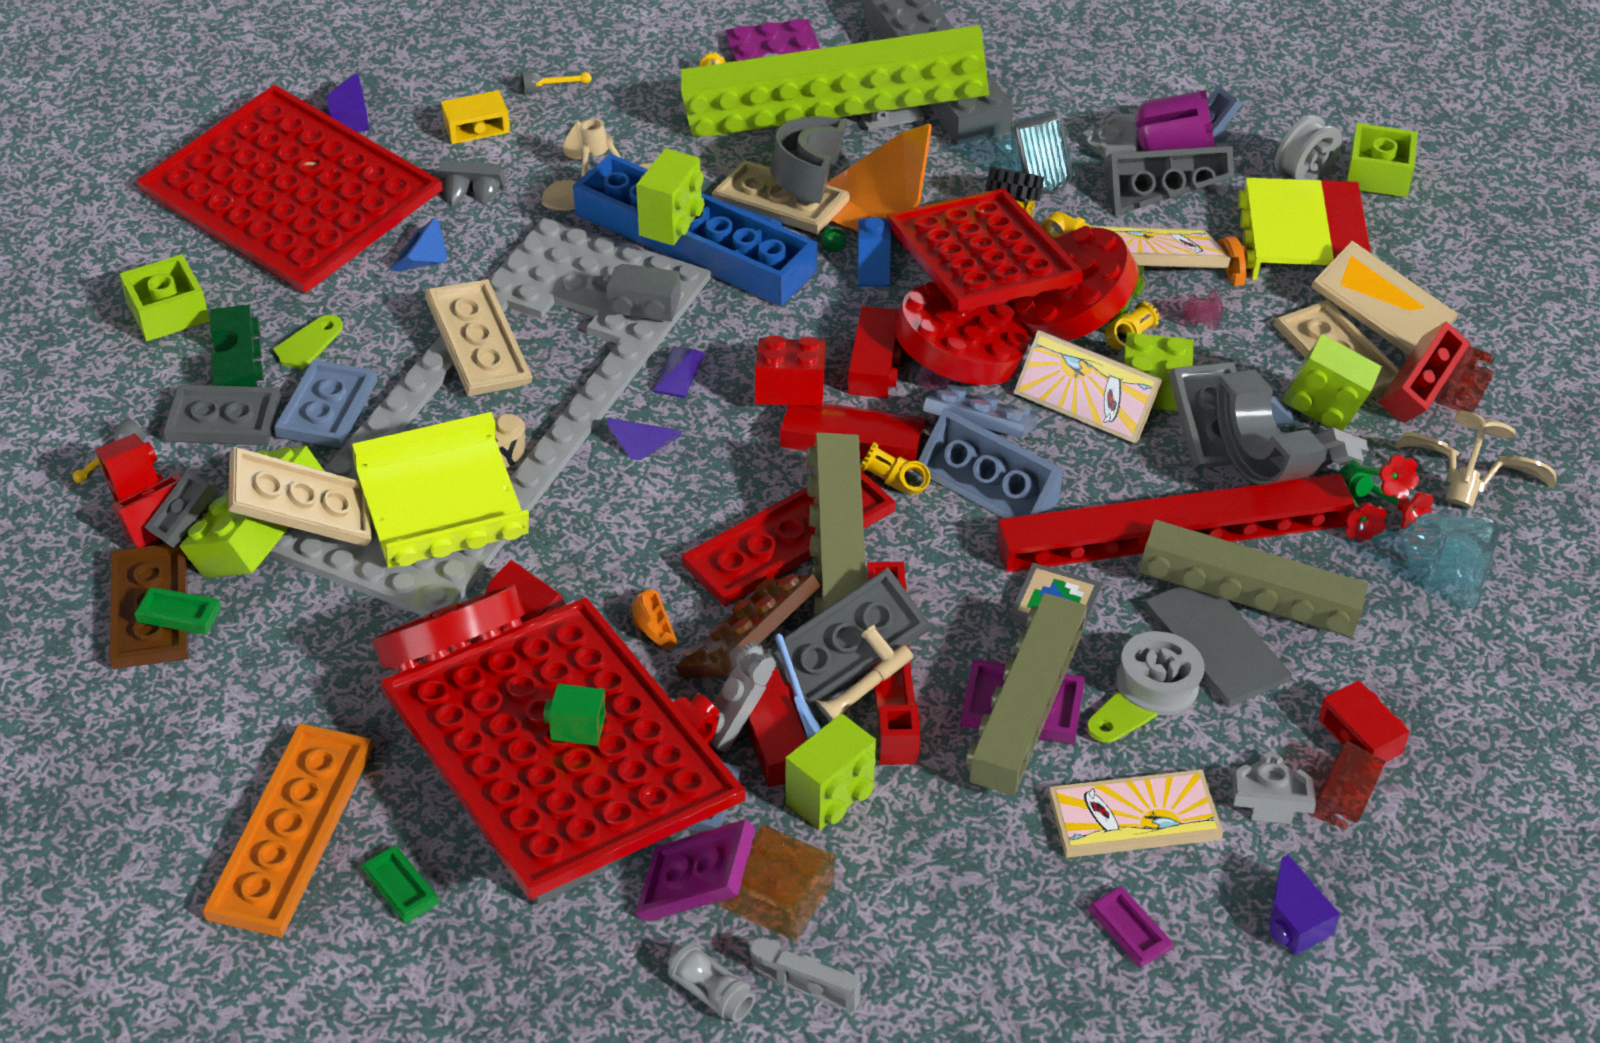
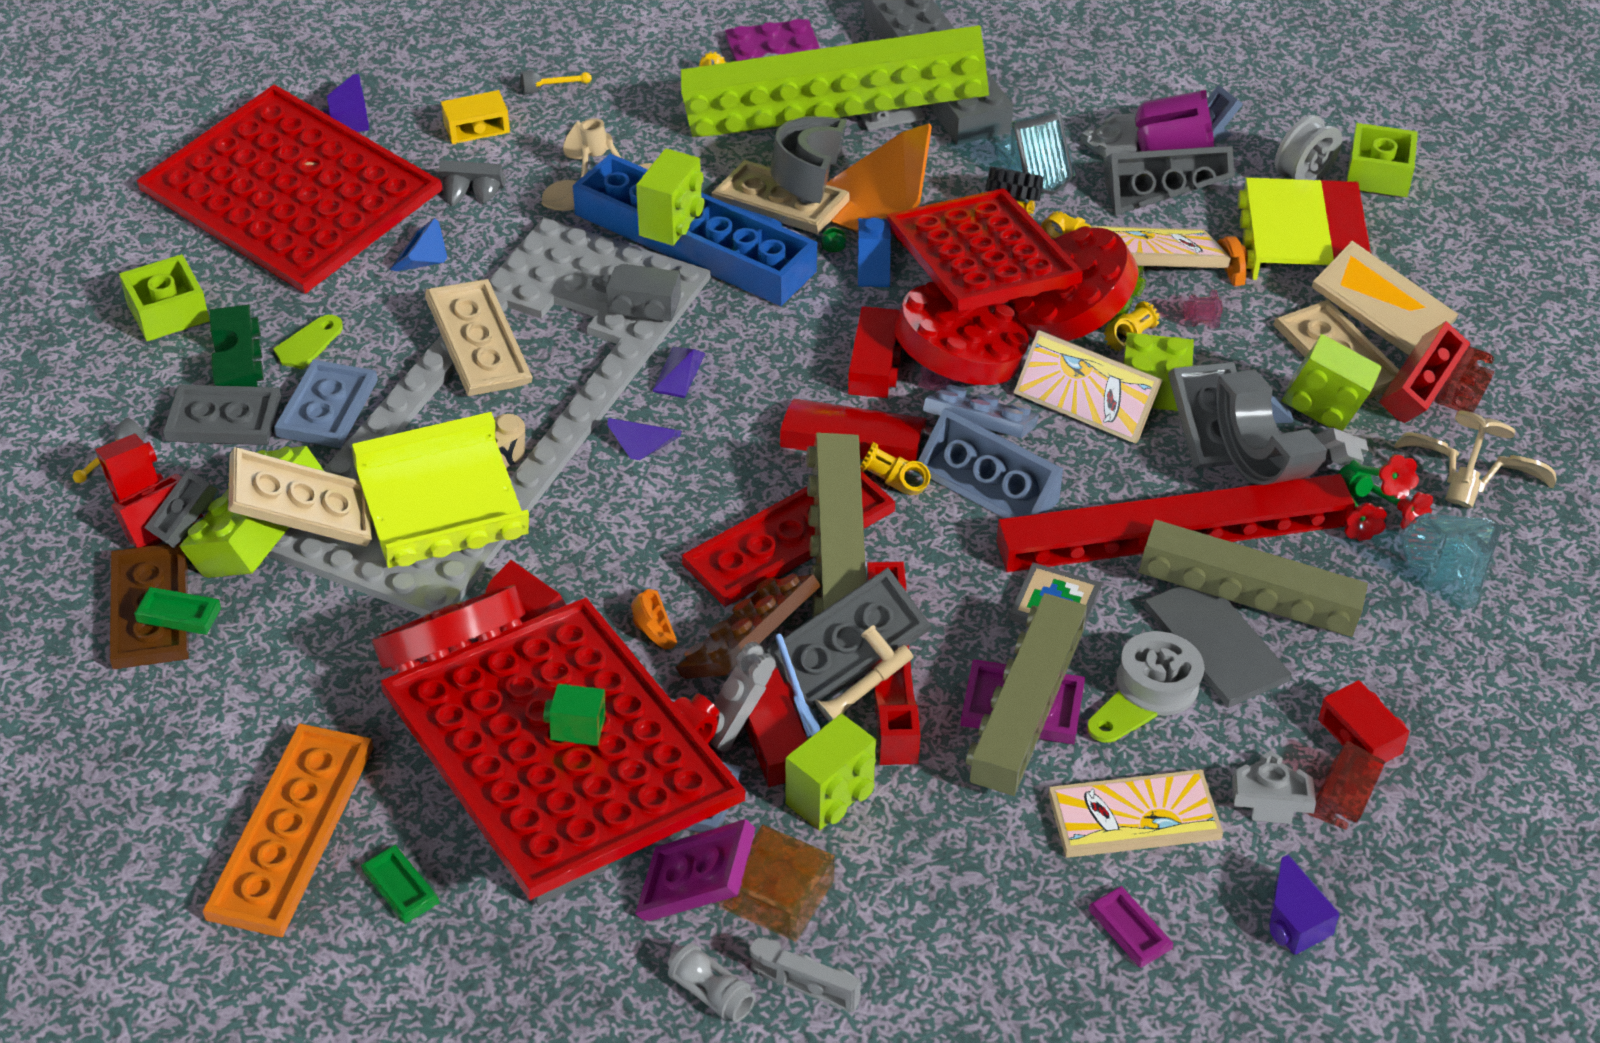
(790, 371): red brick -> none

